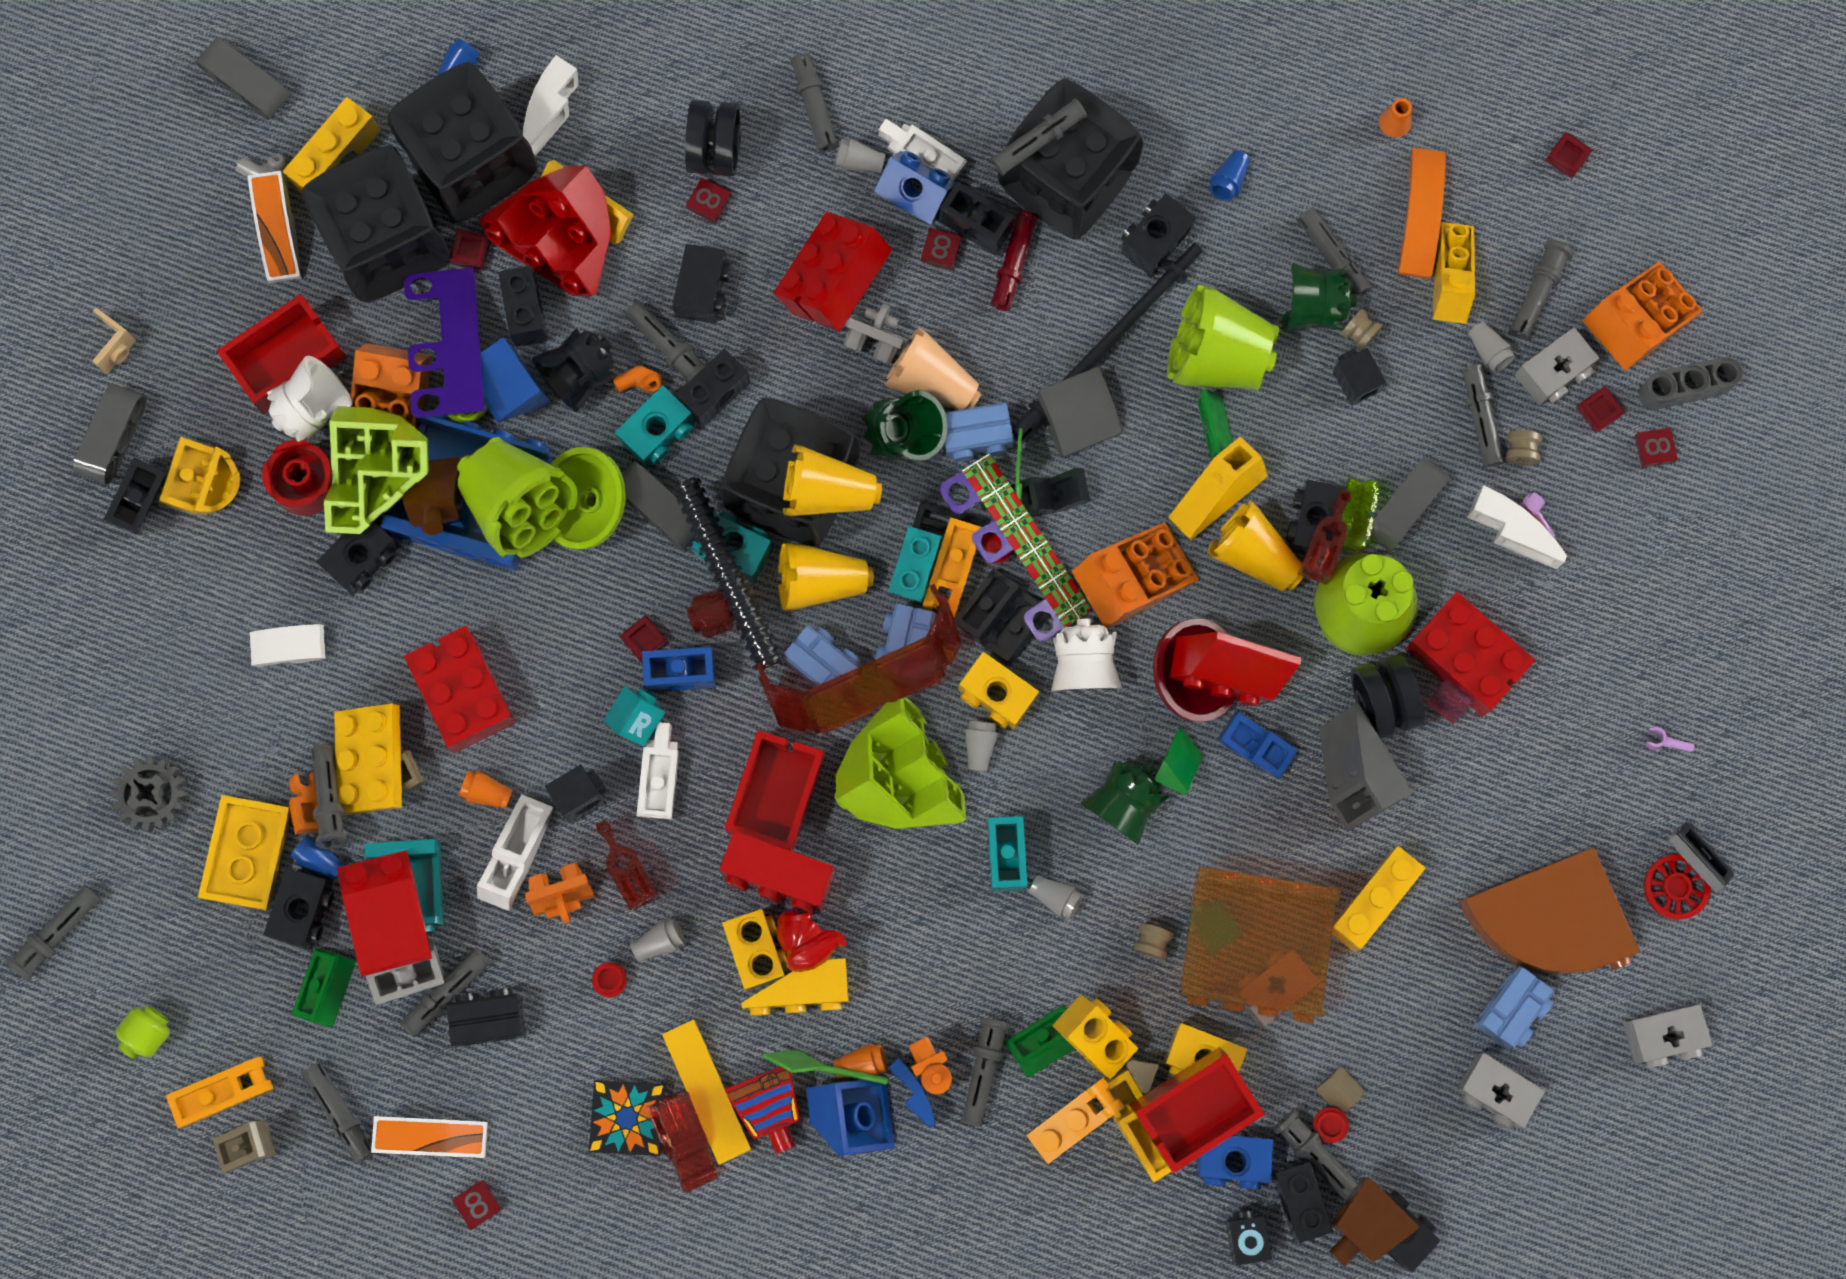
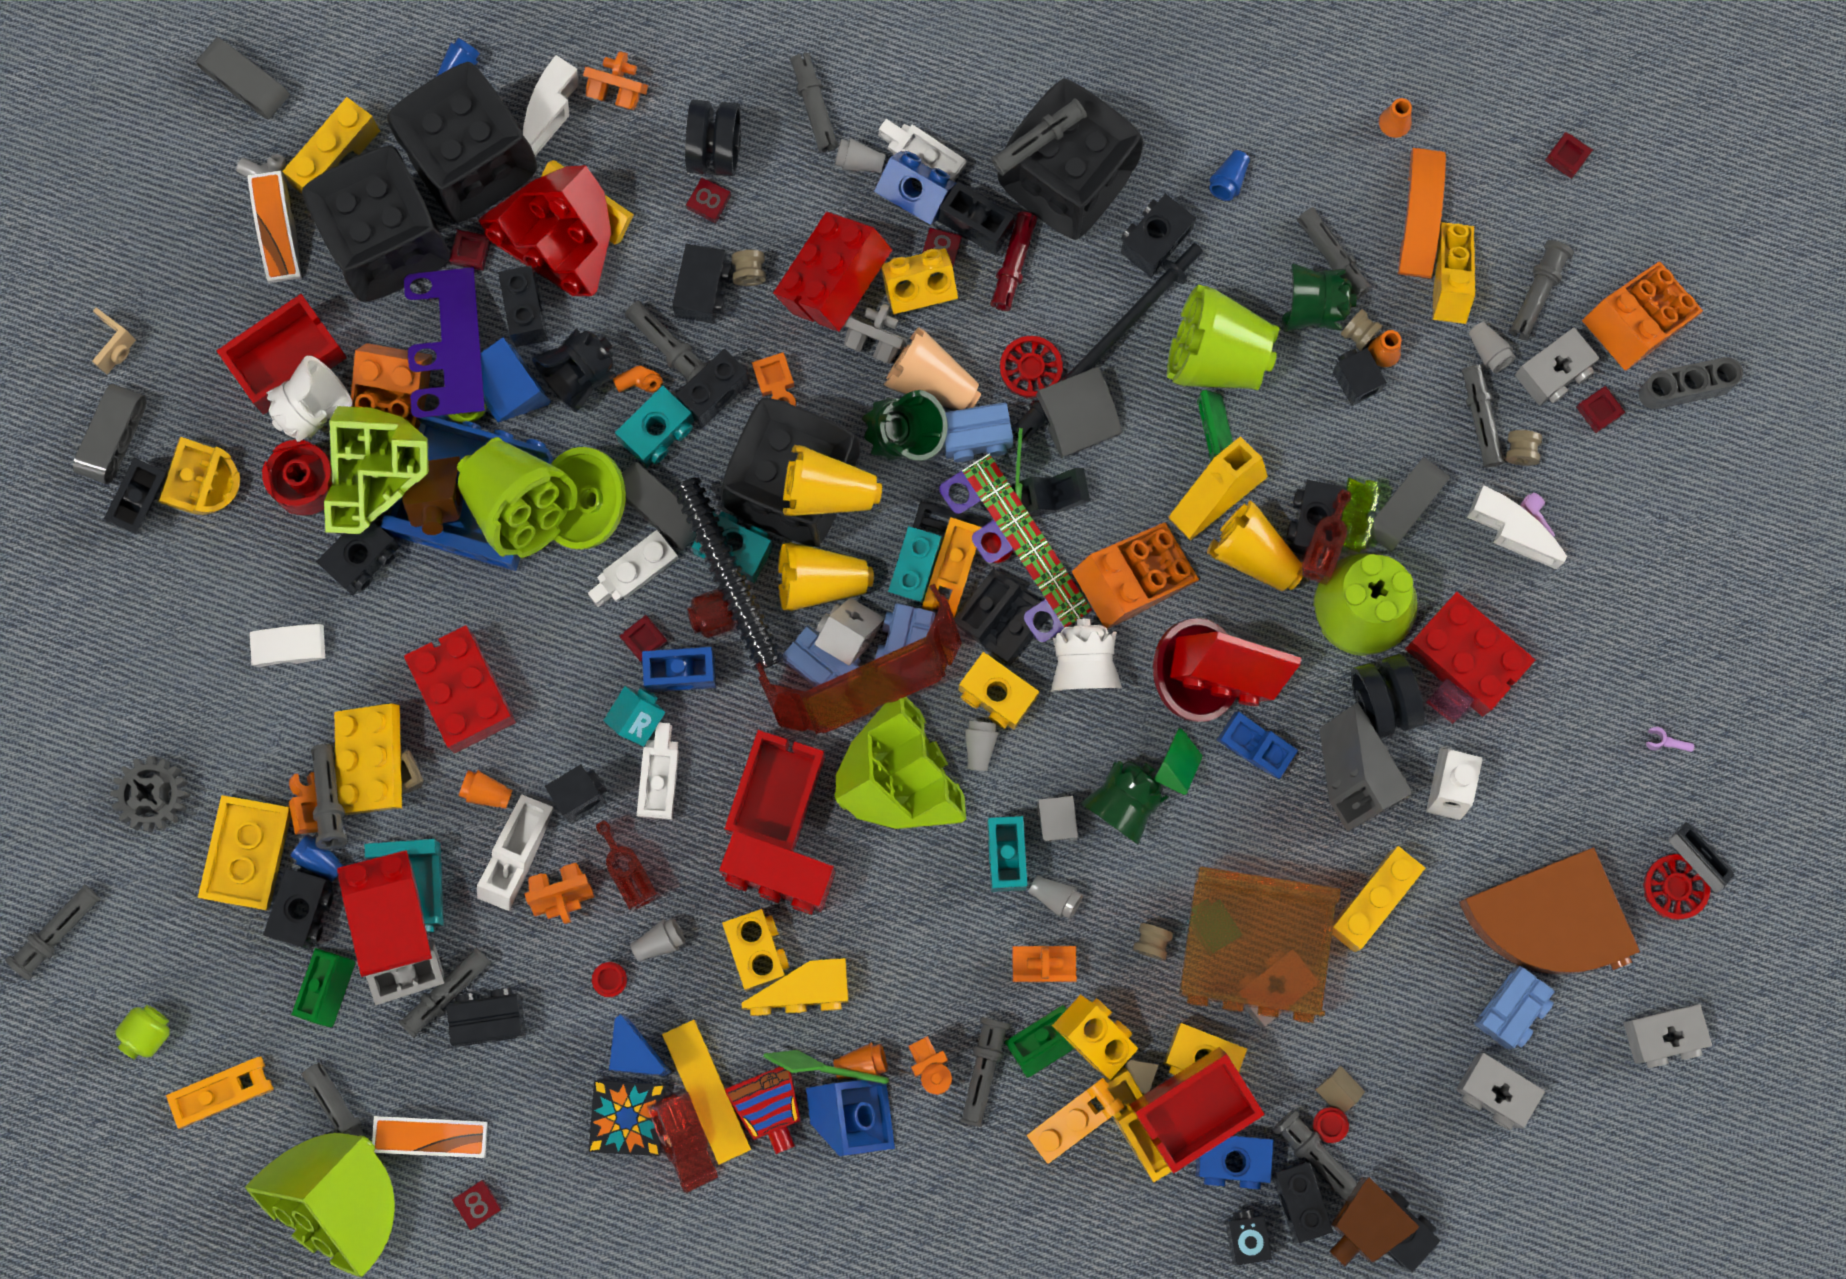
(244, 1146): dark tan slope -> none
(332, 1197): none -> lime brick
(599, 82): none -> orange hips
(632, 1052): none -> blue slope
(633, 569): none -> white hinge
(748, 267): none -> dark tan wheel
(774, 377): none -> orange plate
(805, 941): red hair -> none
(848, 630): none -> light grey brick
(918, 1101): blue slope -> none
(920, 288): none -> yellow brick
(1030, 365): none -> red wheel
(1044, 963): none -> orange hips
(1057, 818): none -> light grey panel
(1386, 348): none -> orange cone
(1454, 782): none -> white torso
(1656, 447): dark red tile -> none

